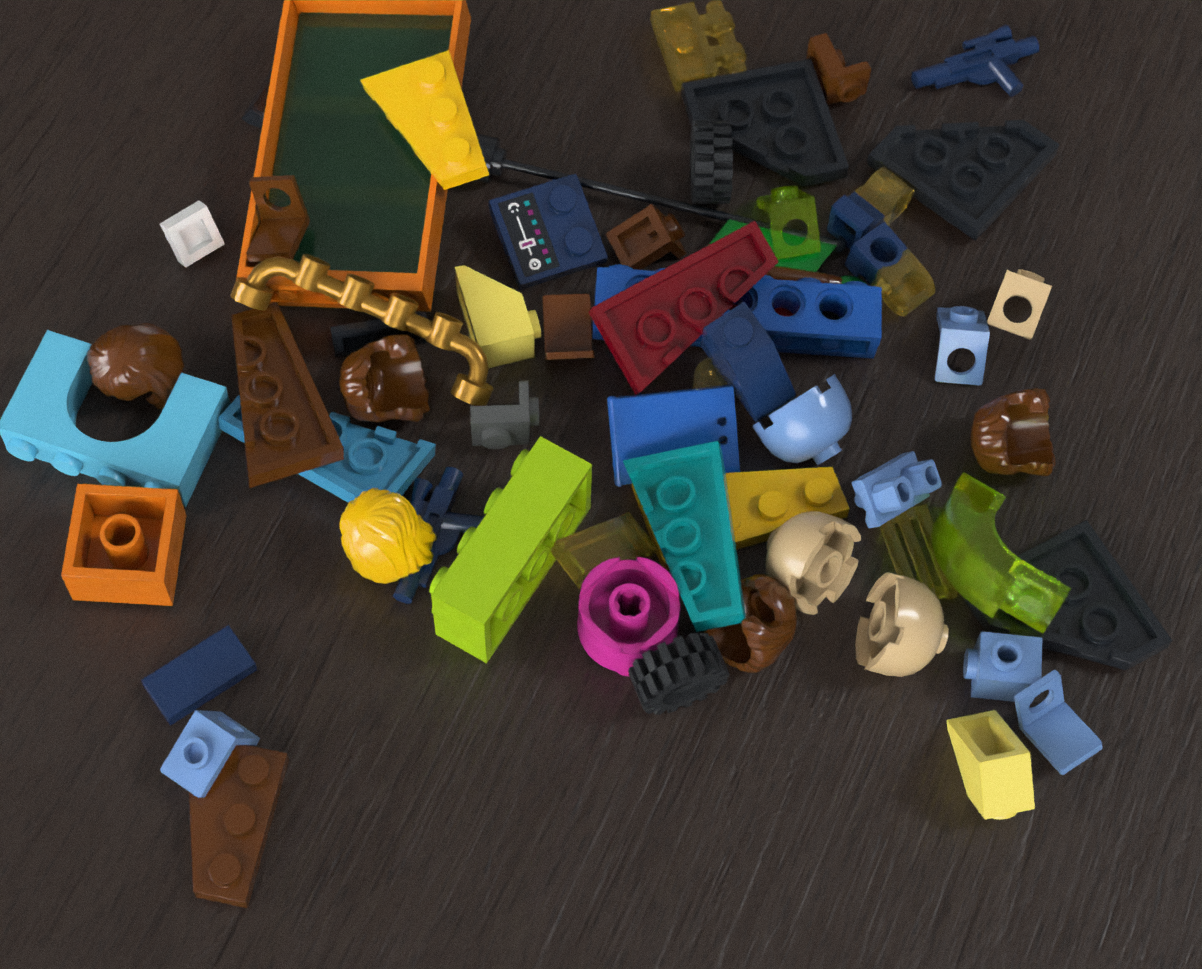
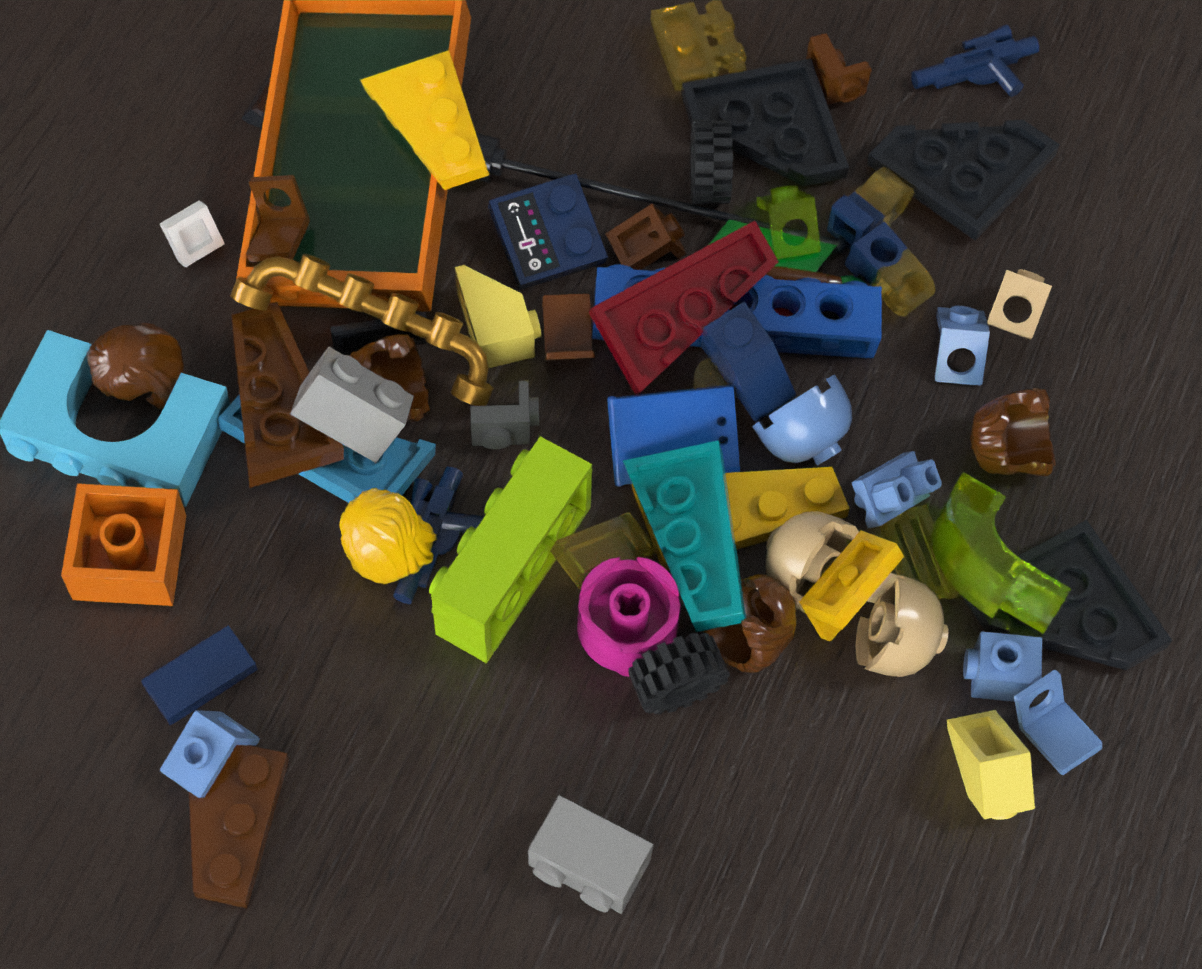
(352, 404): none -> light grey brick
(589, 856): none -> light grey brick
(849, 582): none -> yellow panel

